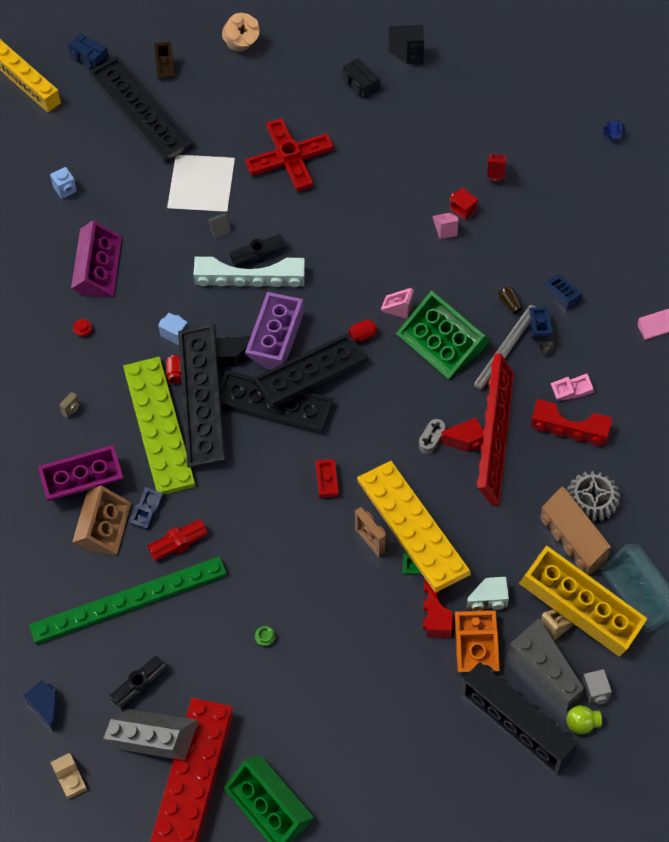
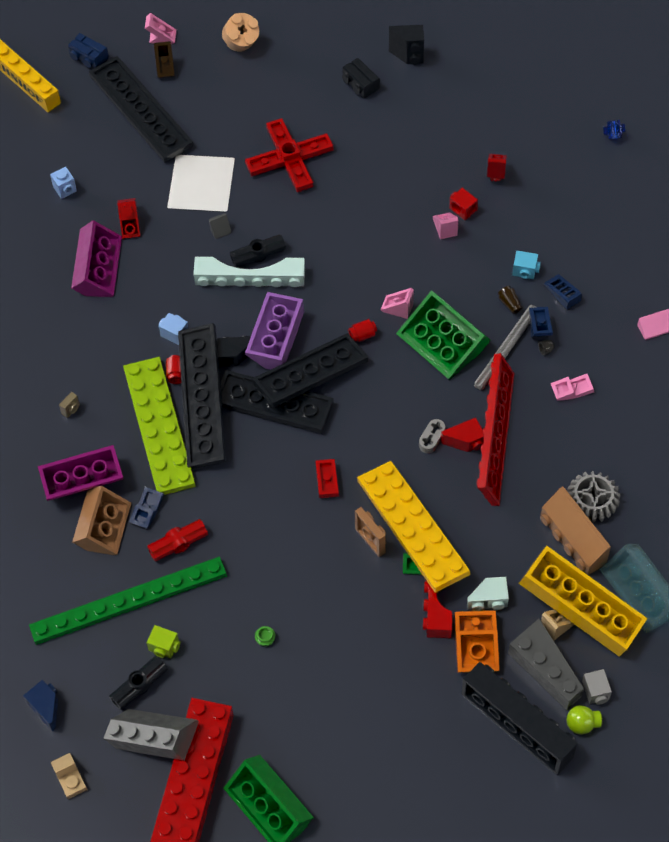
(82, 328): red plate -> none
(128, 218): none -> red slope
(159, 30): none -> bright pink slope
(163, 642): none -> lime brick
(526, 265): none -> medium azure brick
(592, 430): red arch -> none

